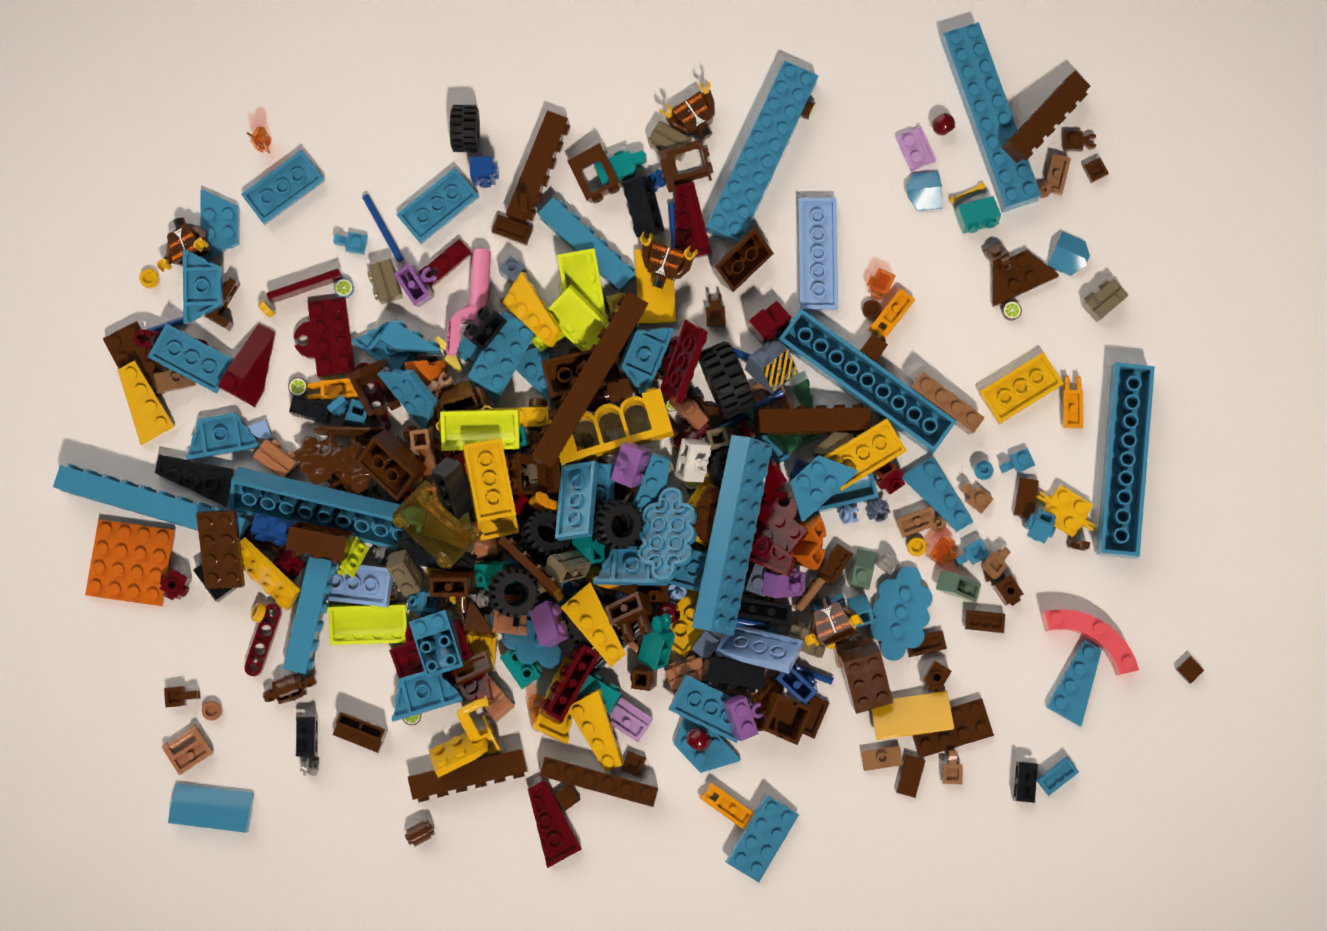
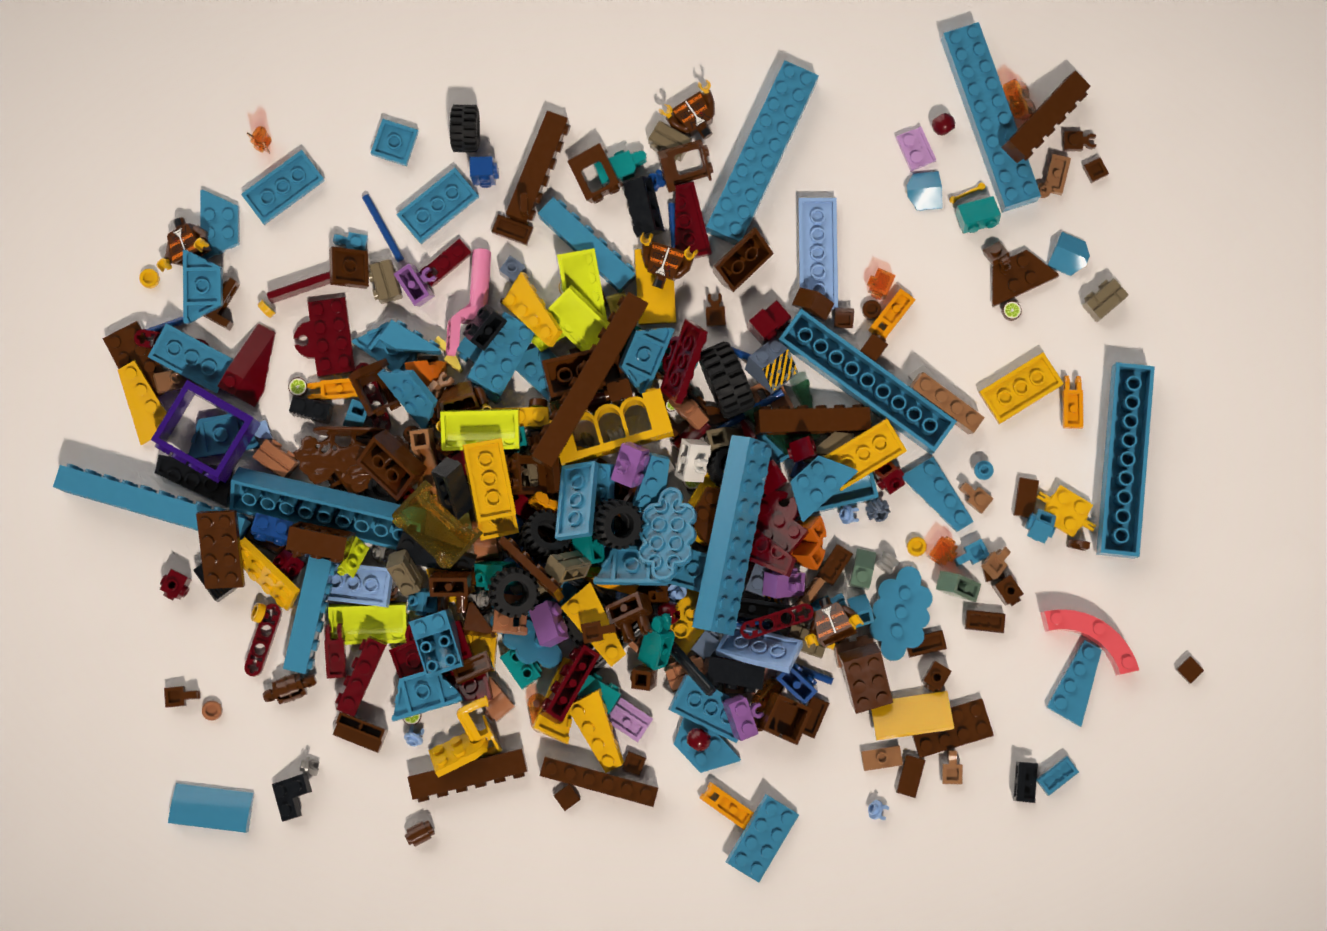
(130, 562): orange plate -> none
(191, 754): nougat plate -> none
(235, 450): none -> dark purple window
(287, 793): none -> black plate
(306, 736): black hinge -> none
(335, 653): none -> dark red hinge
(338, 406): dark azure plate -> none
(344, 288): tile -> none
(349, 267): none -> reddish brown plate
(363, 671): none -> dark red brick
(394, 142): none -> dark azure plate
(414, 739): none -> light blue plate
(553, 829): dark red wing -> none
(594, 631): none -> reddish brown plate
(692, 670): none -> black axle
(776, 619): none -> dark red beam
(802, 449): none -> dark red slope
(808, 109): reddish brown tile -> none
(813, 303): none -> reddish brown slope
(843, 317): none -> reddish brown tile
(875, 810): none -> light blue plate
(920, 521): medium nougat hinge -> none
(1018, 95): none -> clear orange brick
(1019, 461): dark azure plate -> none

